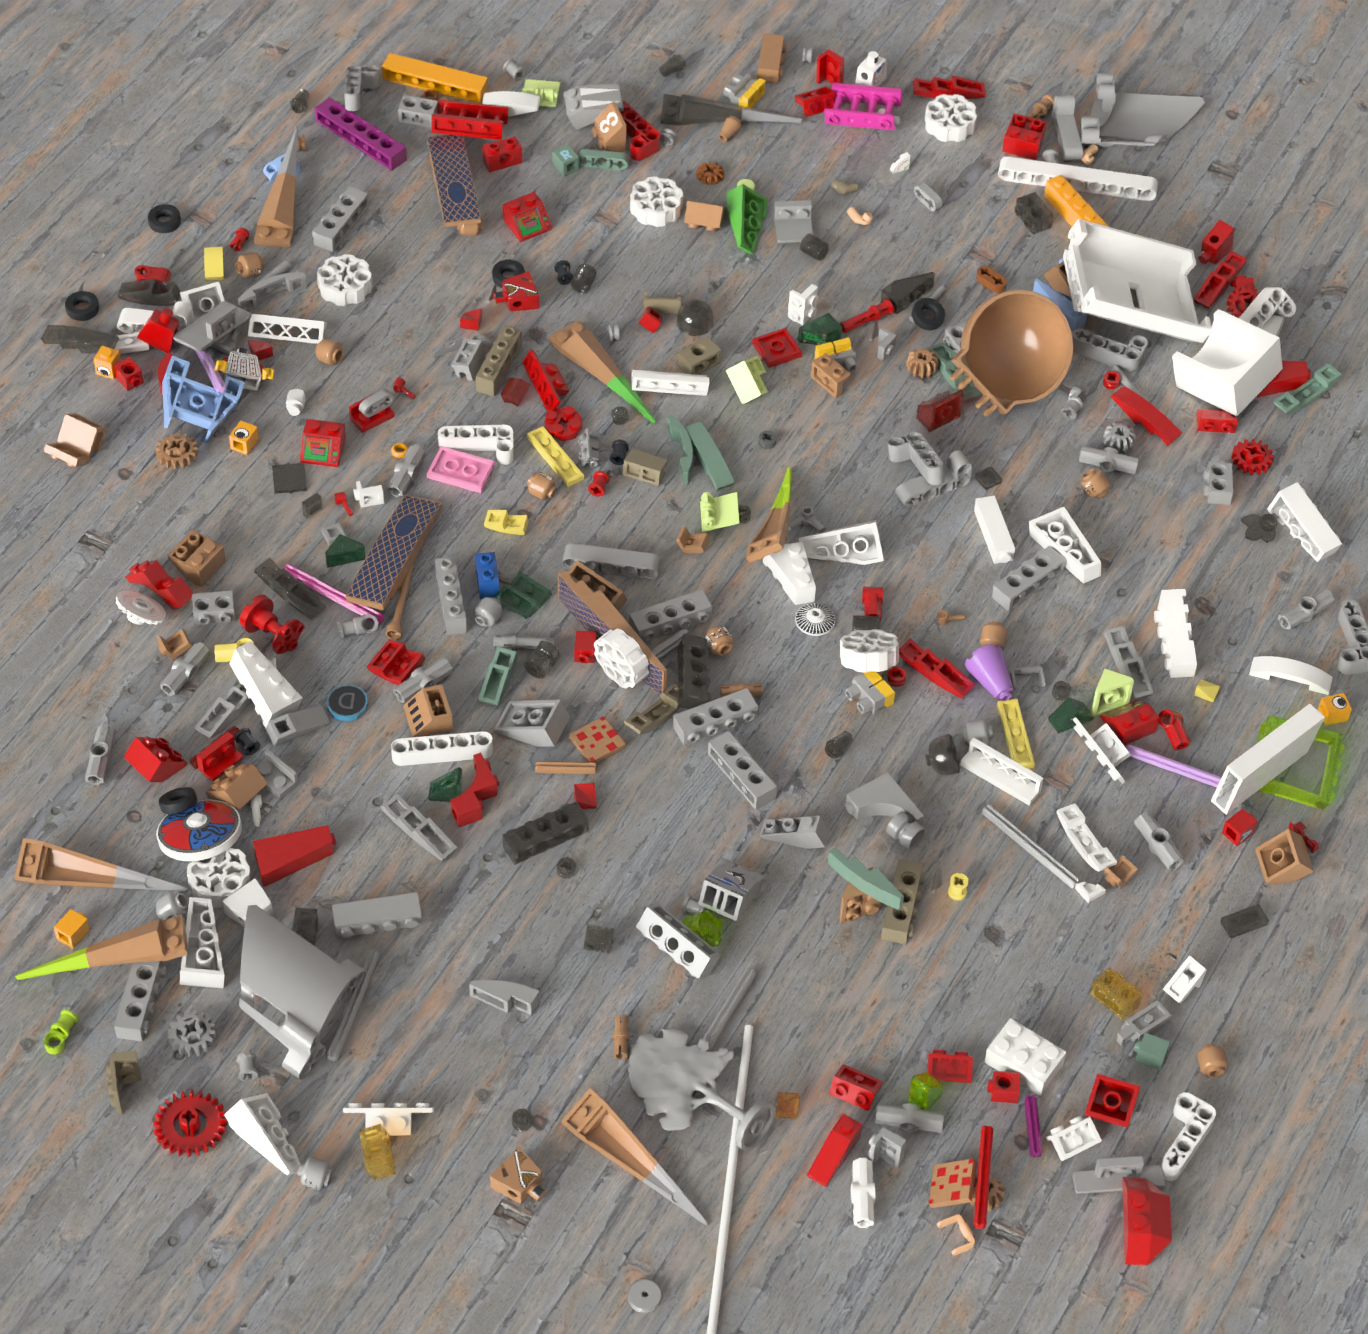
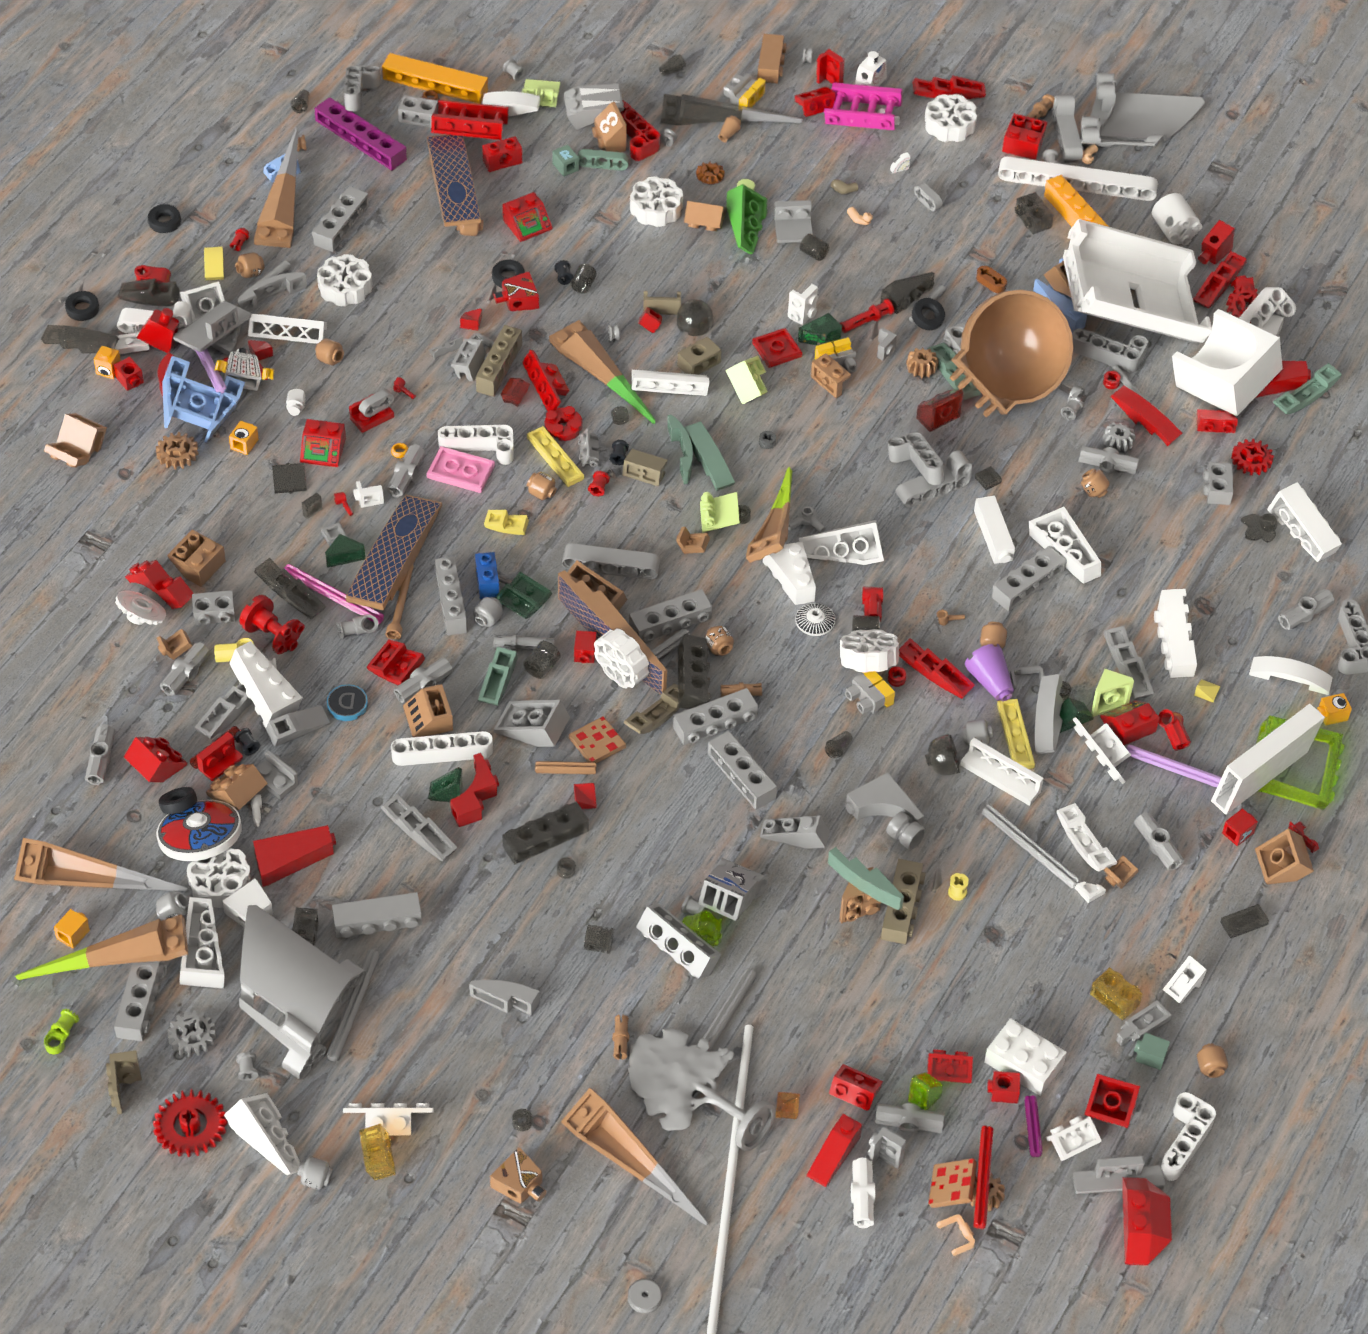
(1047, 719): none -> light grey slope
(1176, 219): none -> white cylinder

